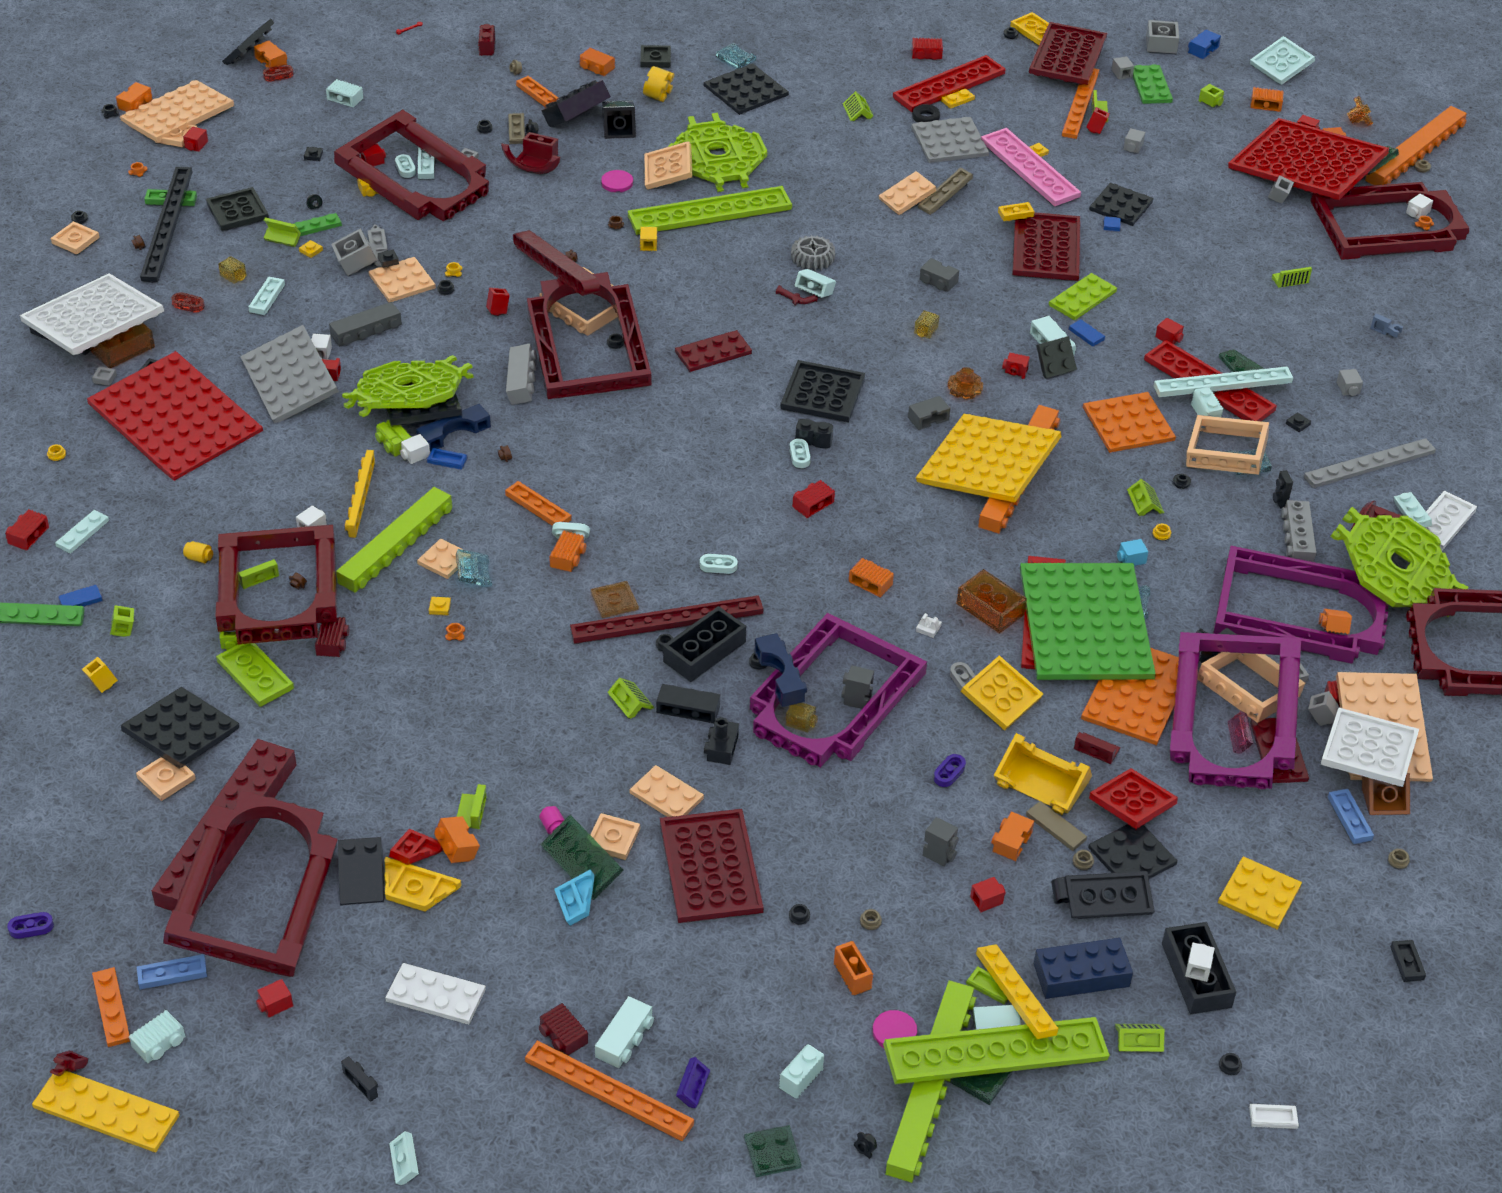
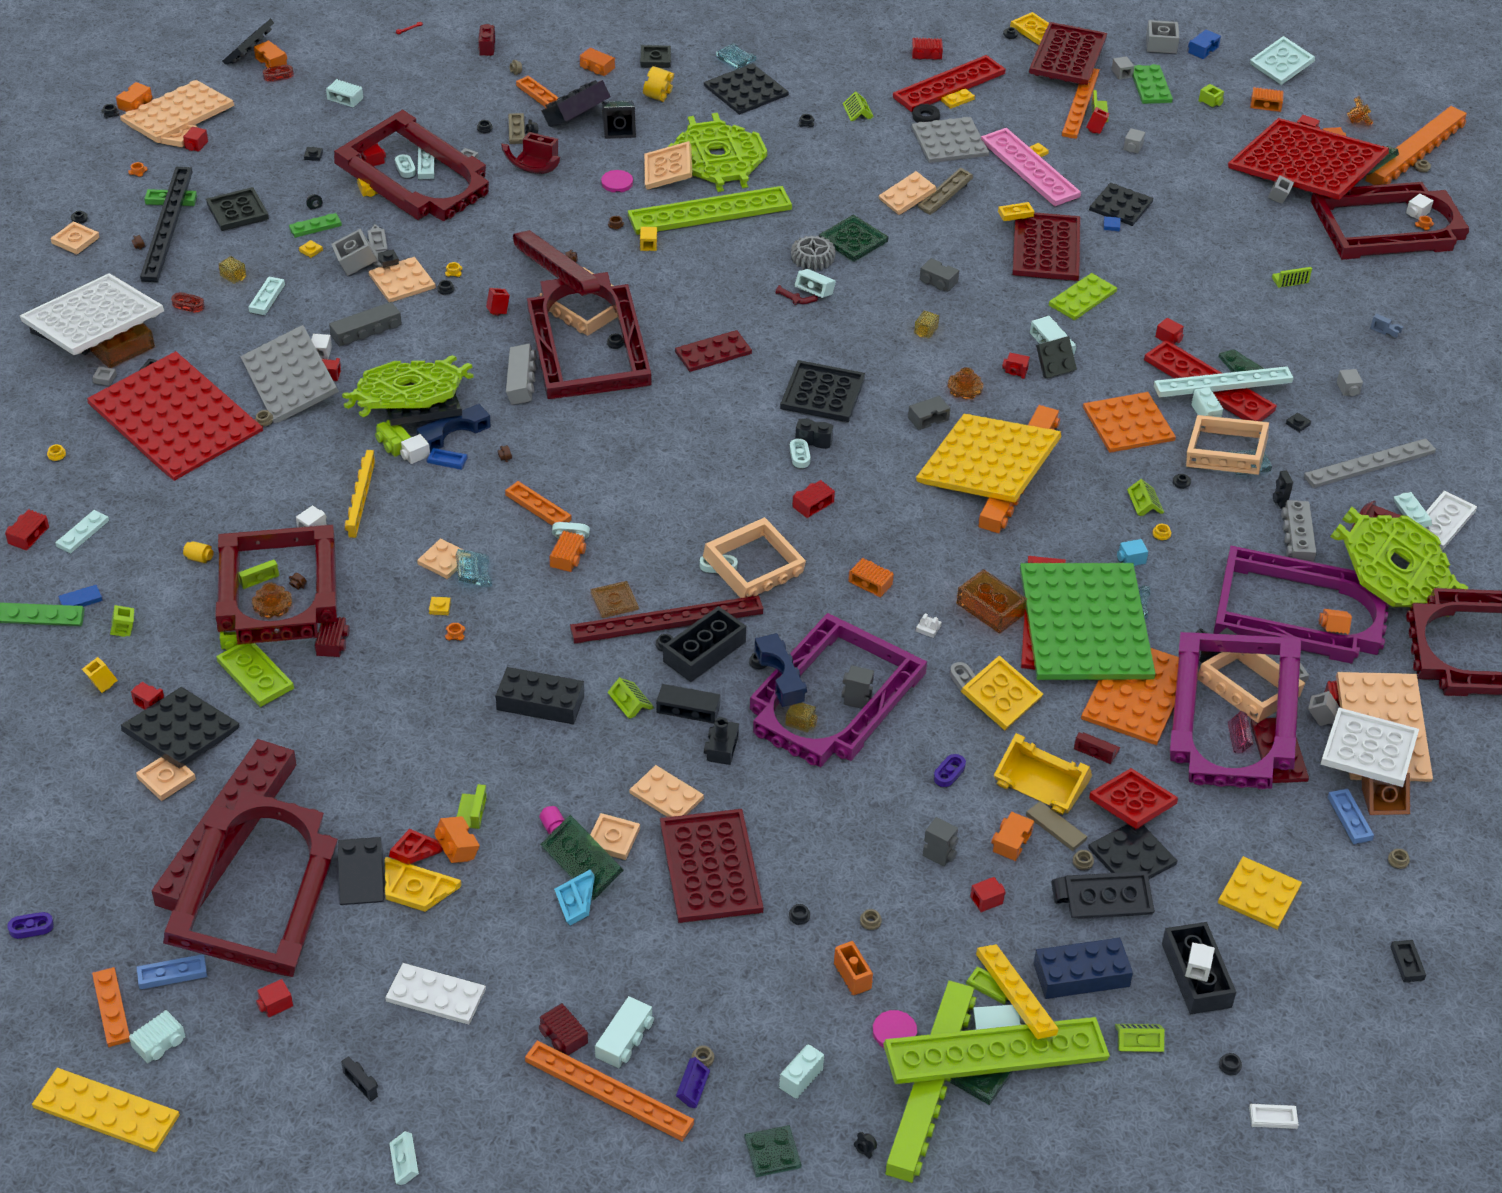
(68, 1061): dark red plate -> none
(146, 695): none -> red brick
(264, 418): none -> dark tan plate
(271, 600): none -> clear orange plant
(281, 232): lime panel -> none
(394, 540): lime brick -> none
(540, 695): none -> black brick
(704, 1051): none -> dark tan plate
(715, 549): none -> light nougat window
(806, 120): none -> black plate
(854, 237): none -> clear green plate
(1086, 332): blue tile -> none

